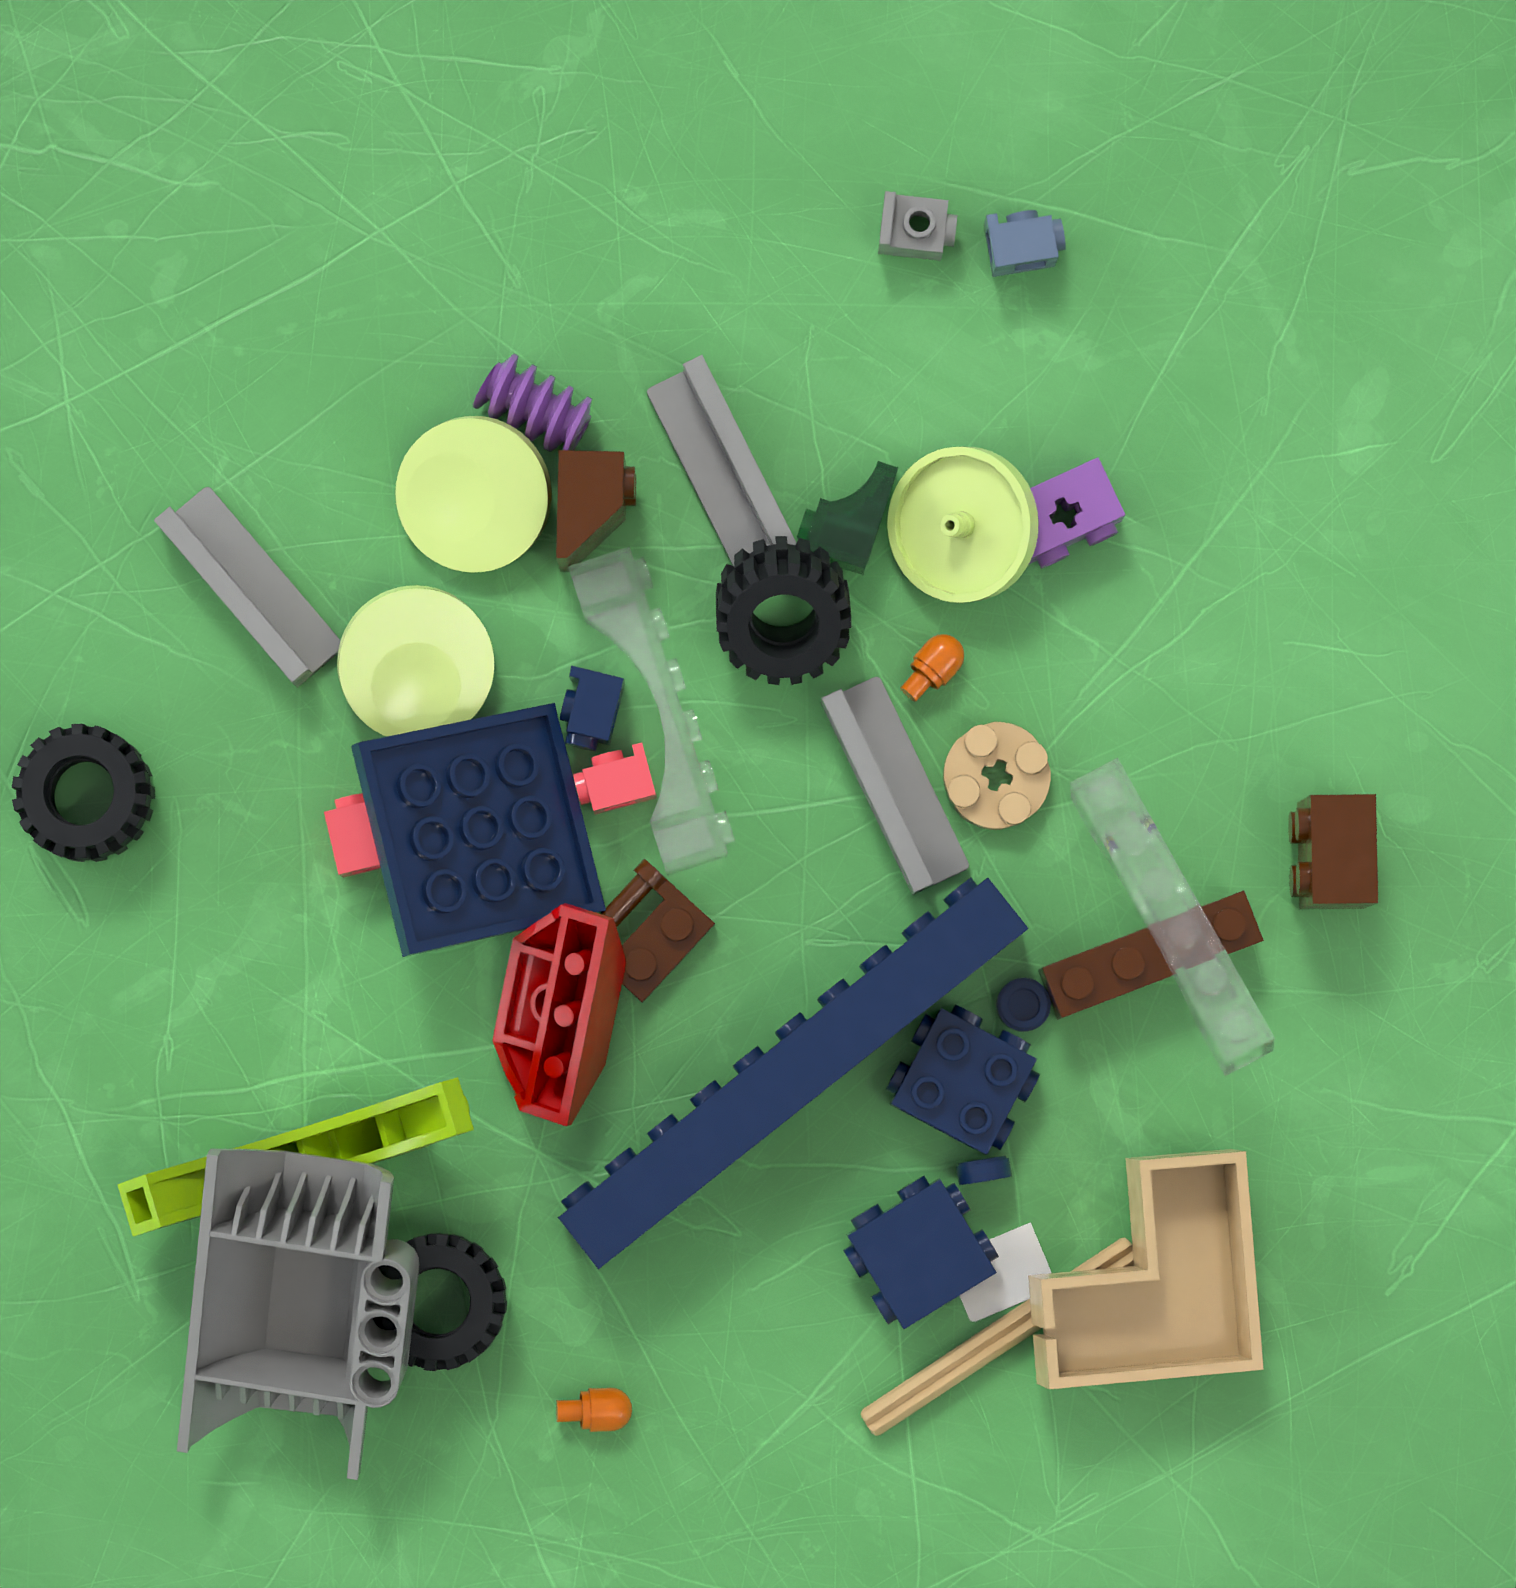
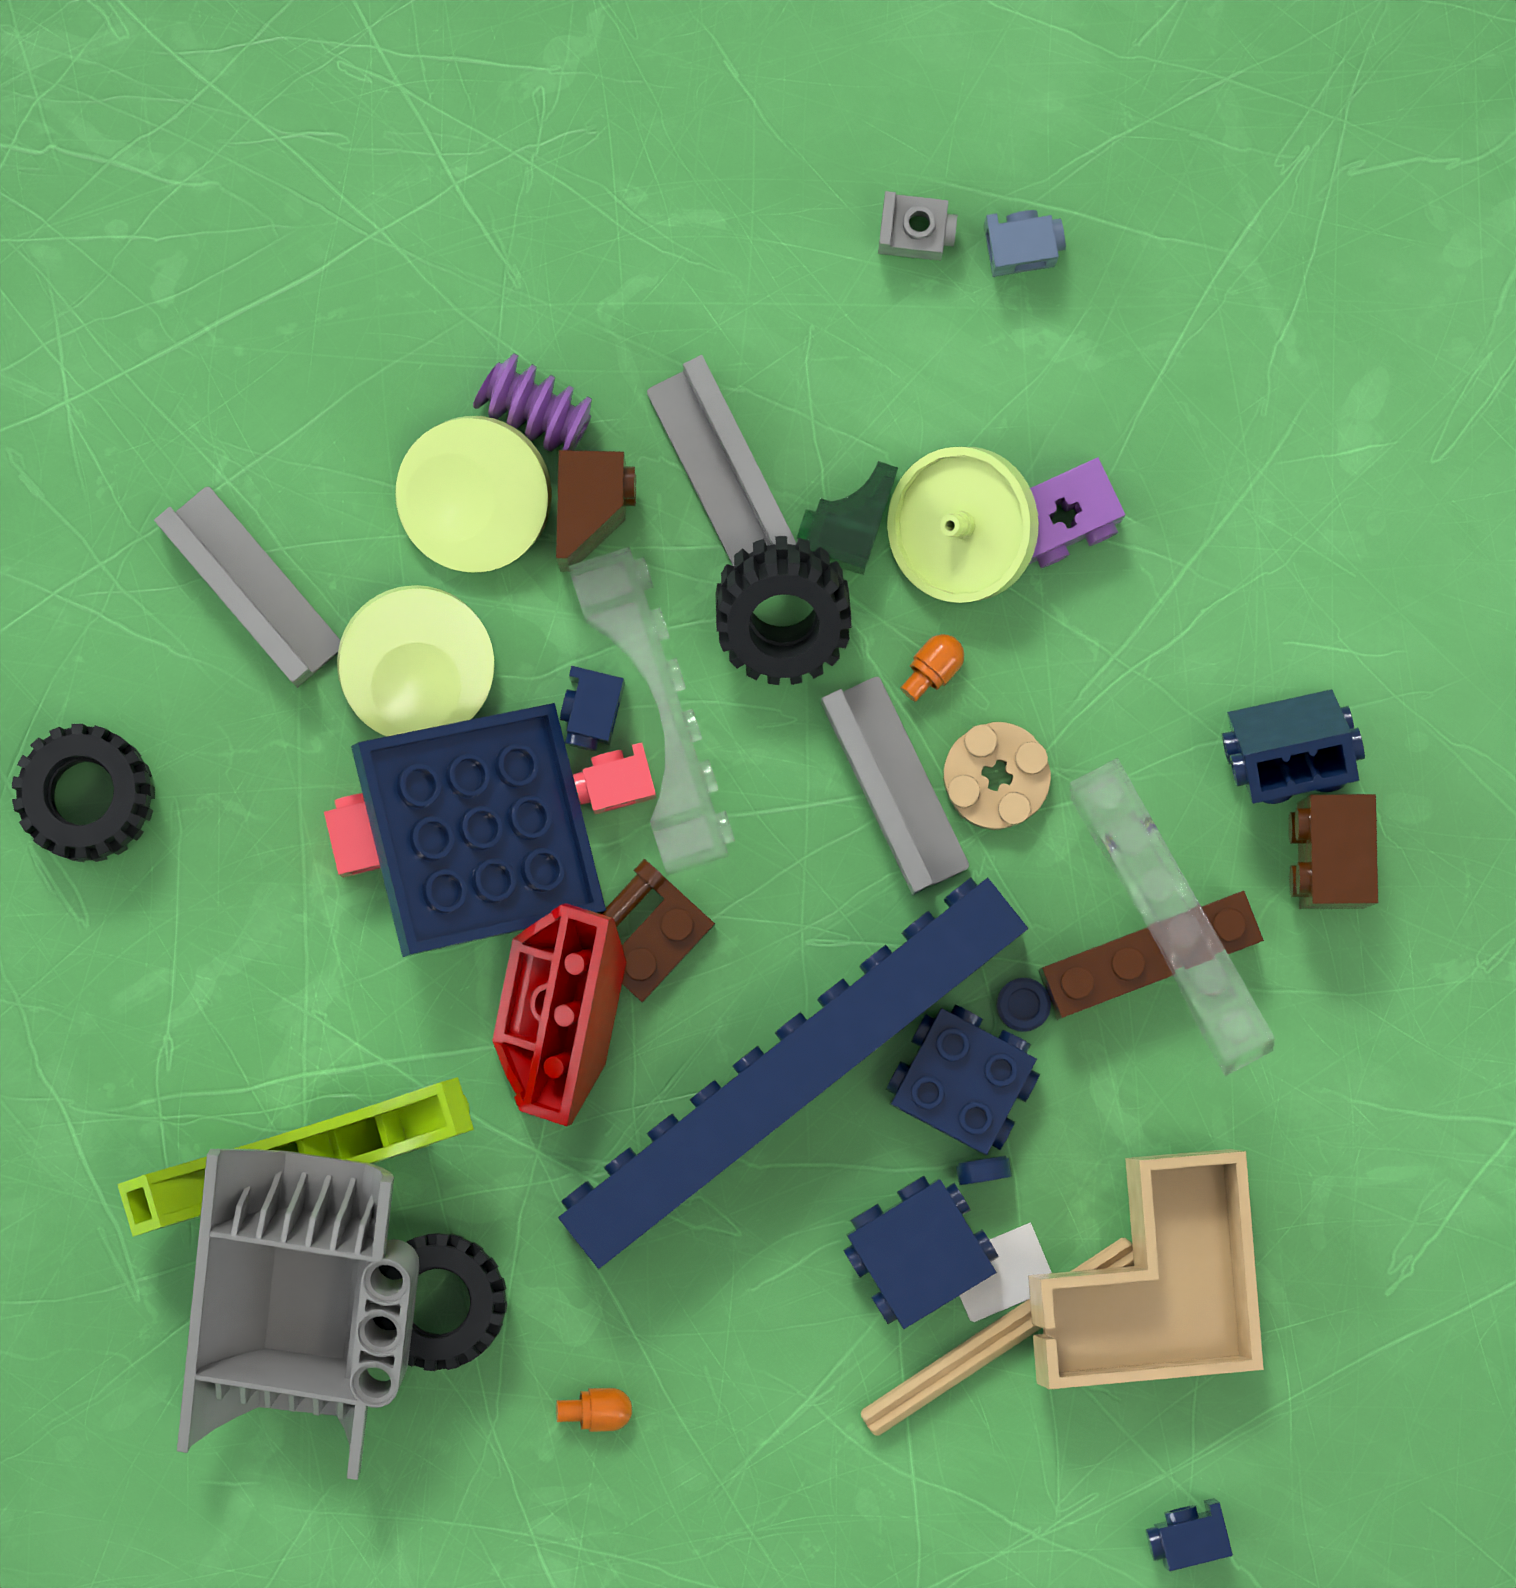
(1190, 1536): none -> dark blue brick
(1293, 747): none -> dark blue brick

